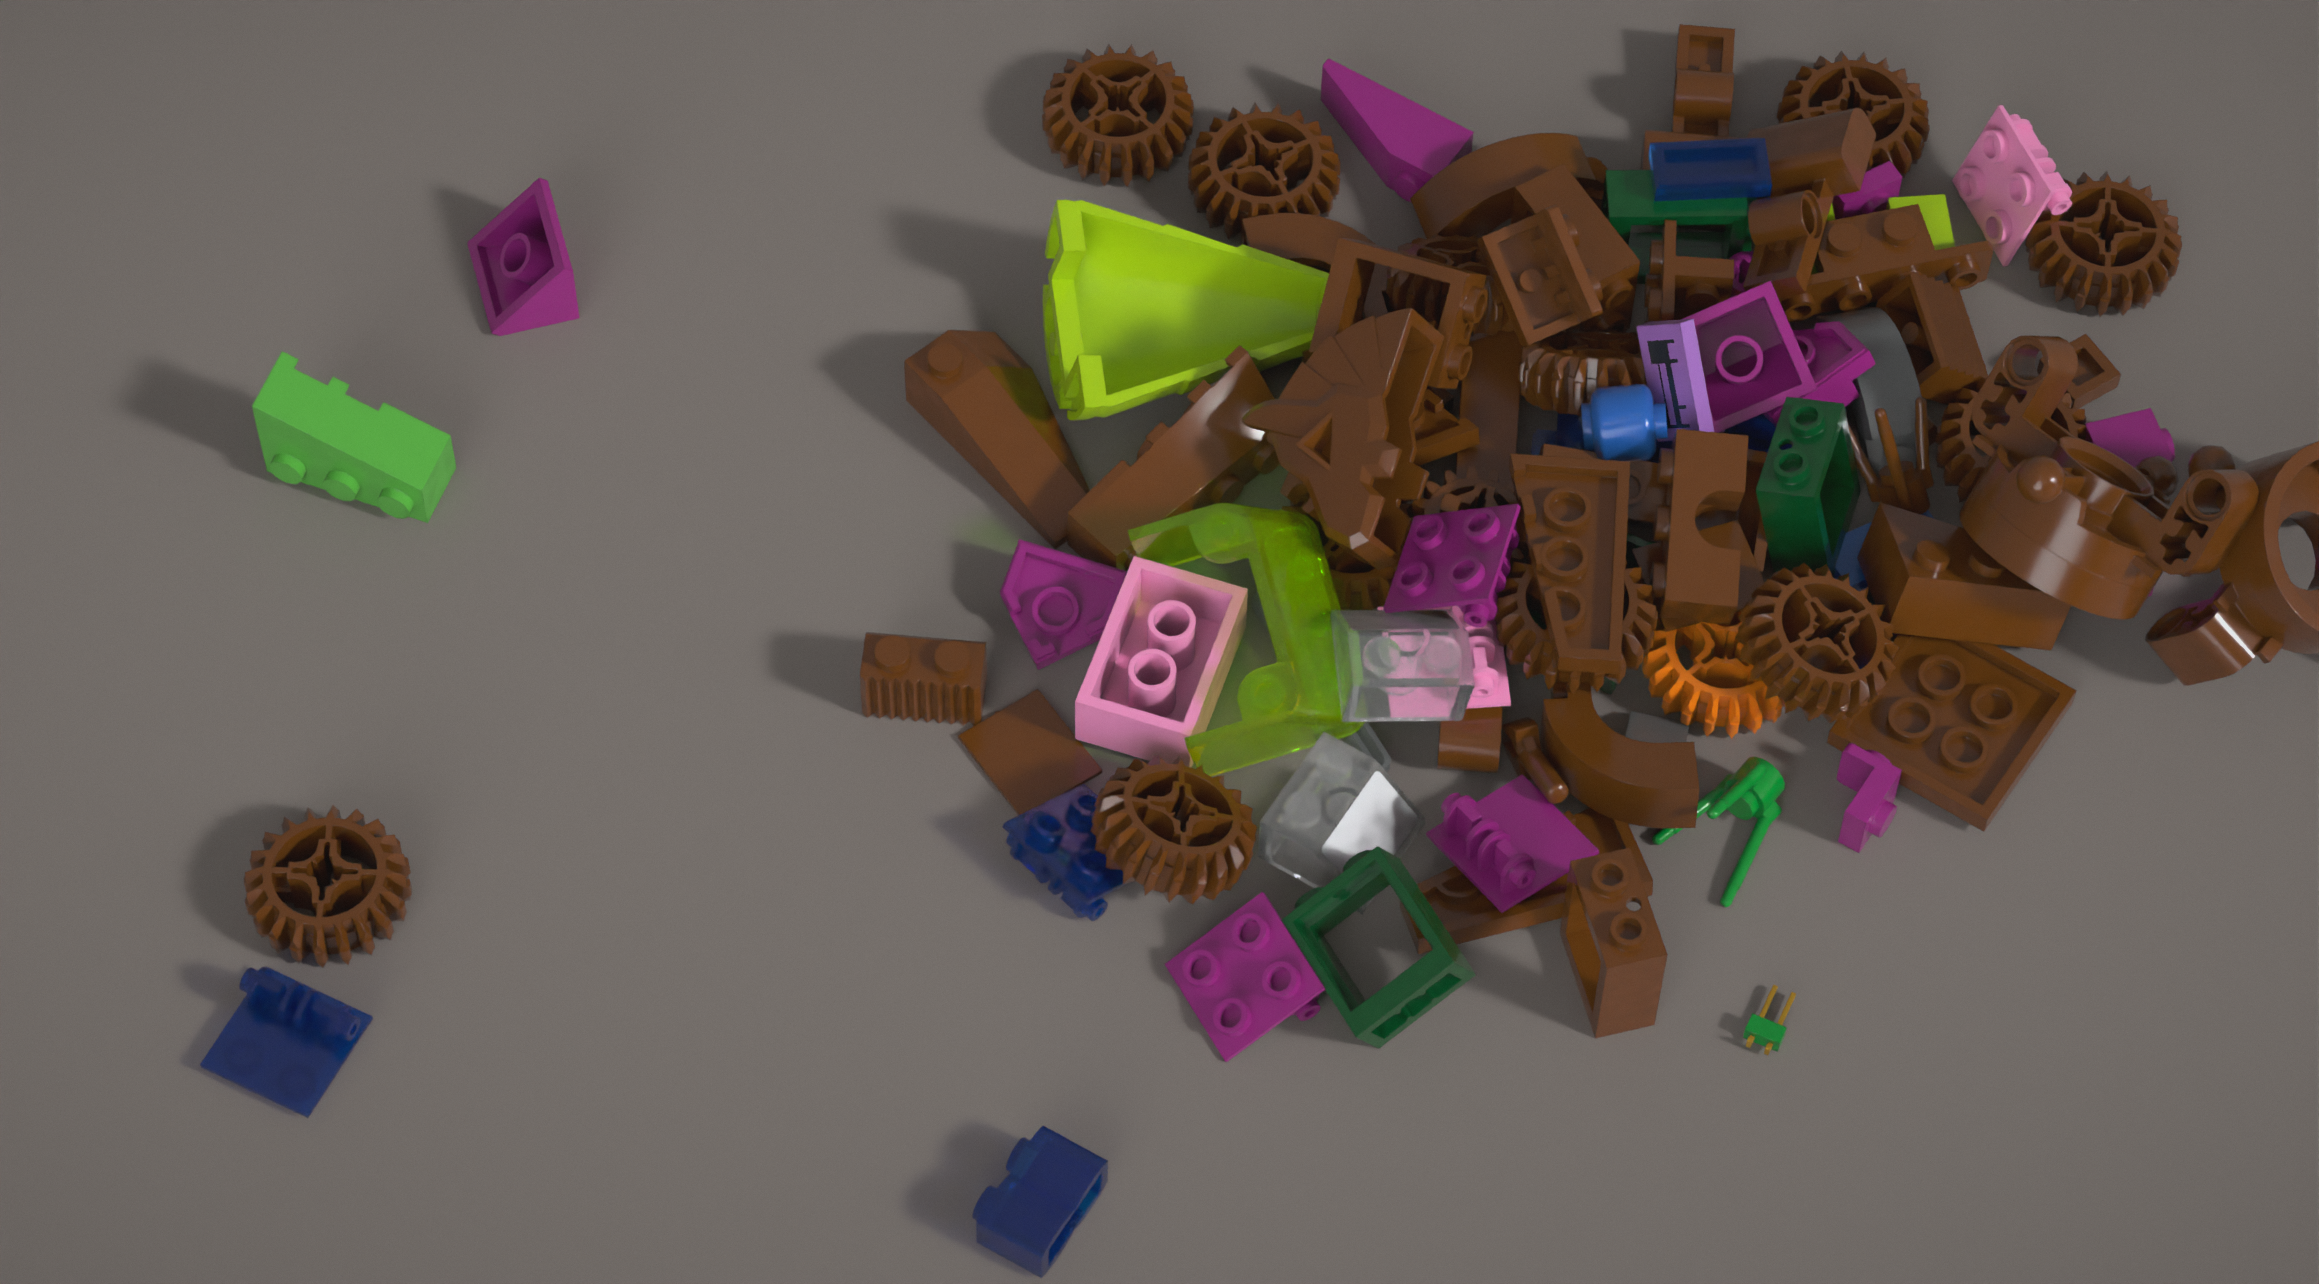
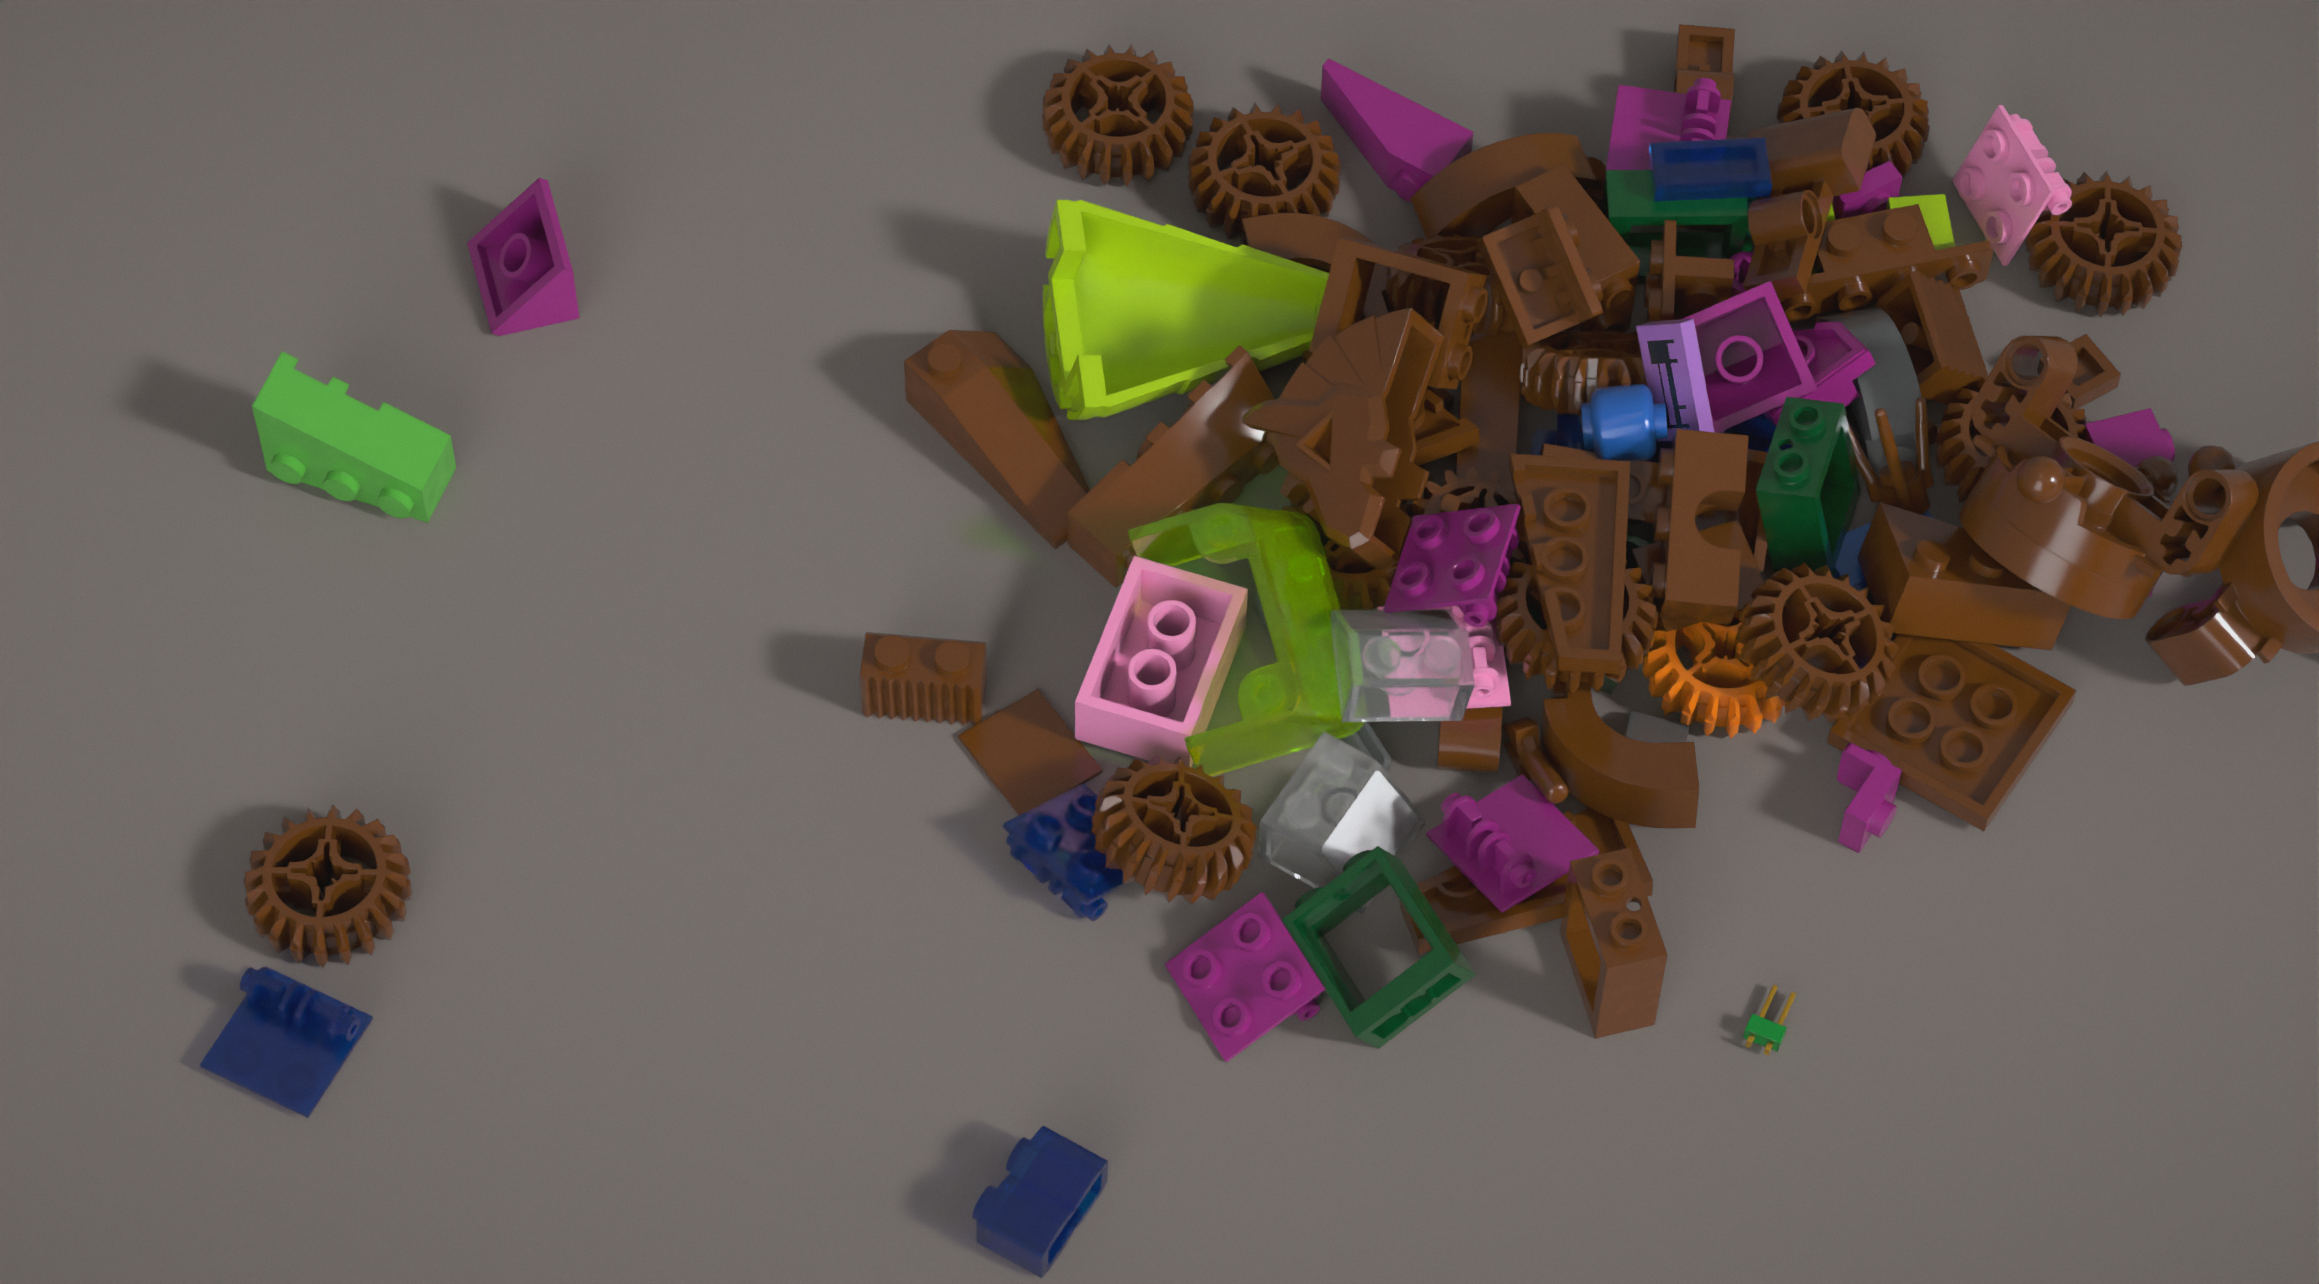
(1058, 600): magenta plate -> none
(1663, 116): none -> magenta hinge
(1745, 795): green plant -> none

